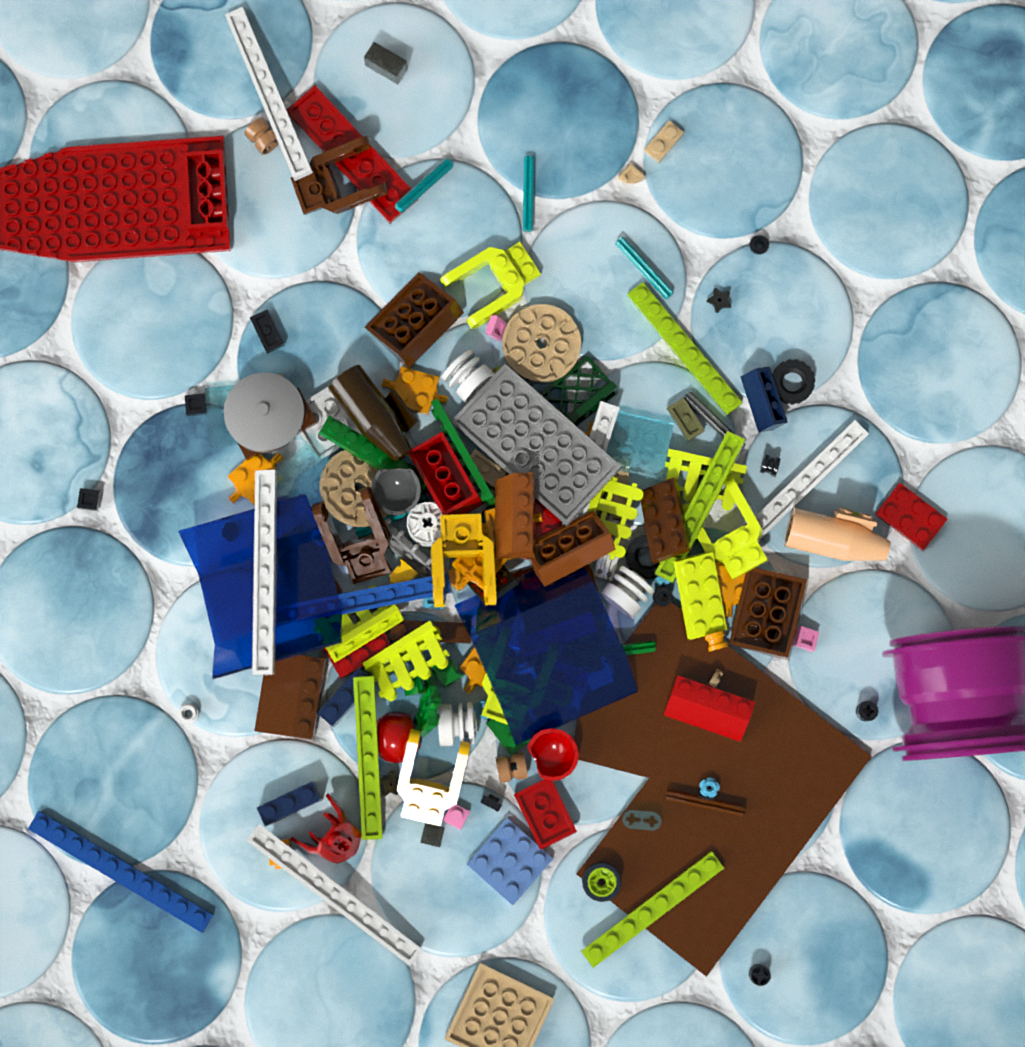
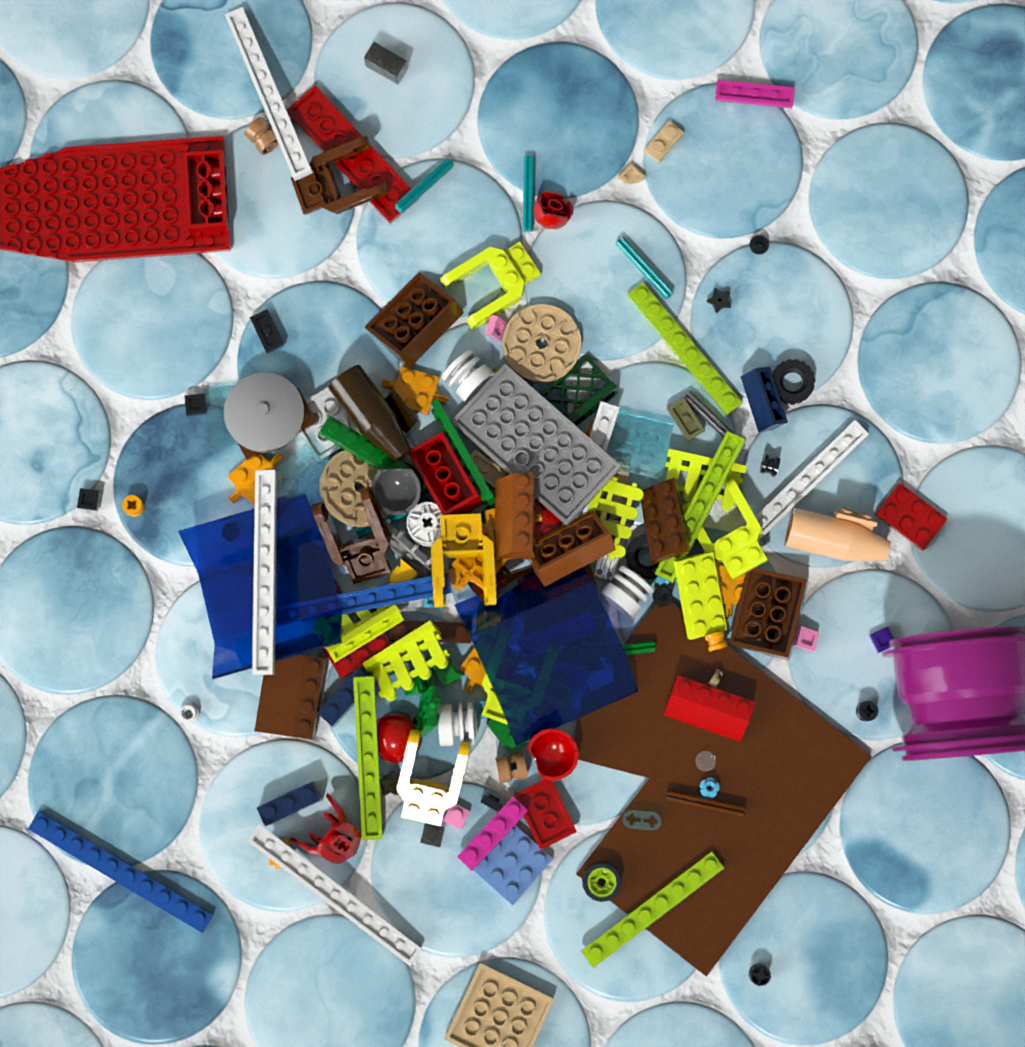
(135, 508): none -> light orange wheel
(492, 833): none -> dark pink plate
(552, 210): none -> red cylinder
(705, 761): none -> clear plate
(754, 94): none -> dark pink plate
(881, 639): none -> dark purple tile

